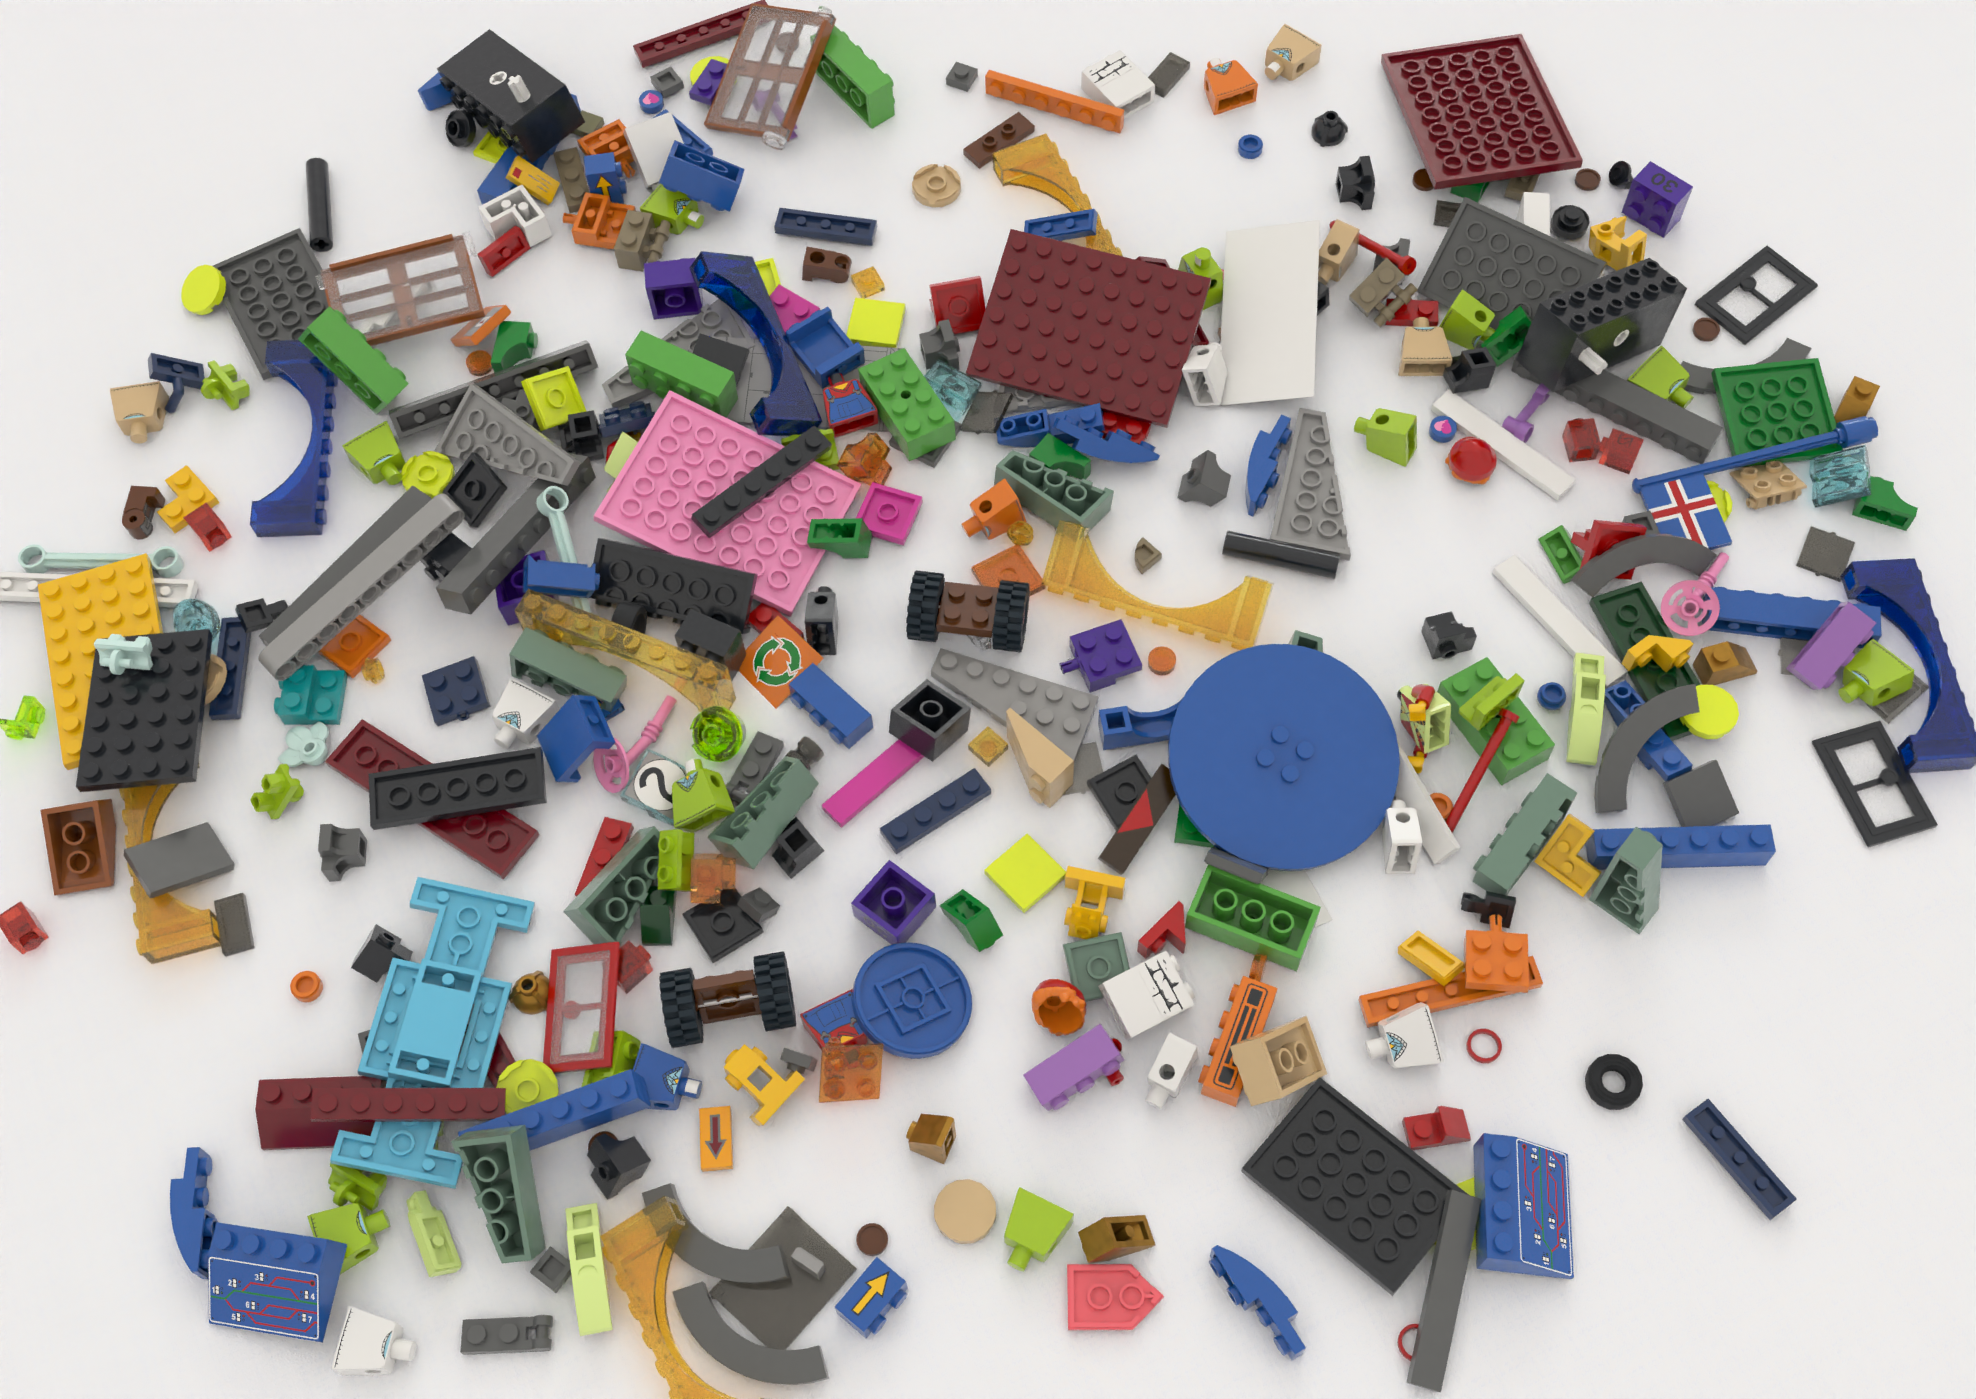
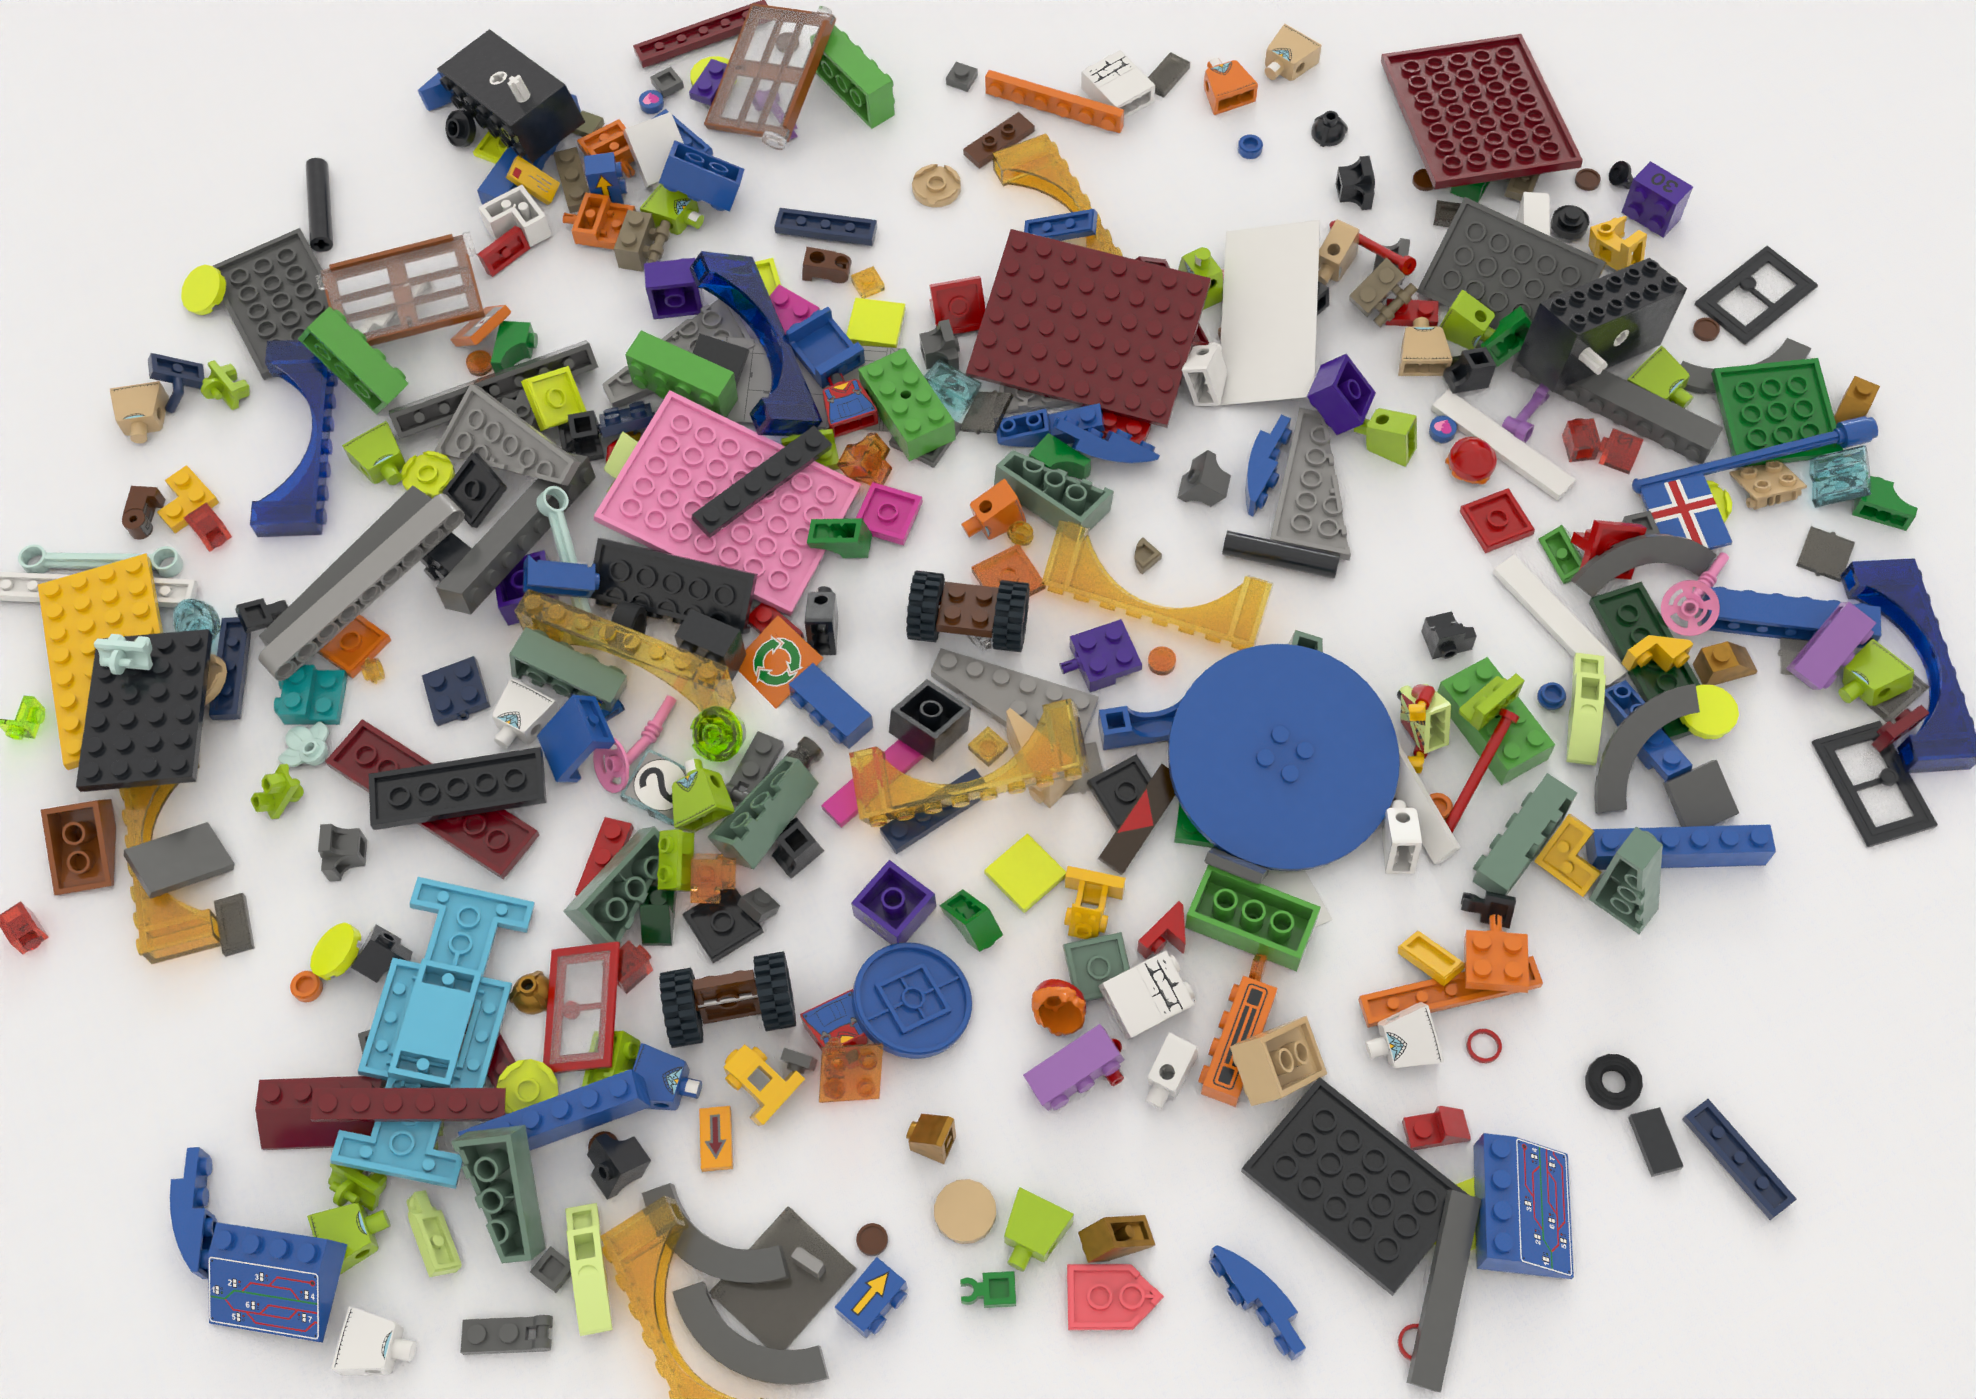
(335, 951): none -> neon yellow tile
(996, 1289): none -> green plate
(1050, 754): none -> clear yellow arch
(1341, 394): none -> dark purple brick
(1497, 520): none -> red tile
(1655, 1142): none -> black tile
(1904, 723): none -> dark red plate

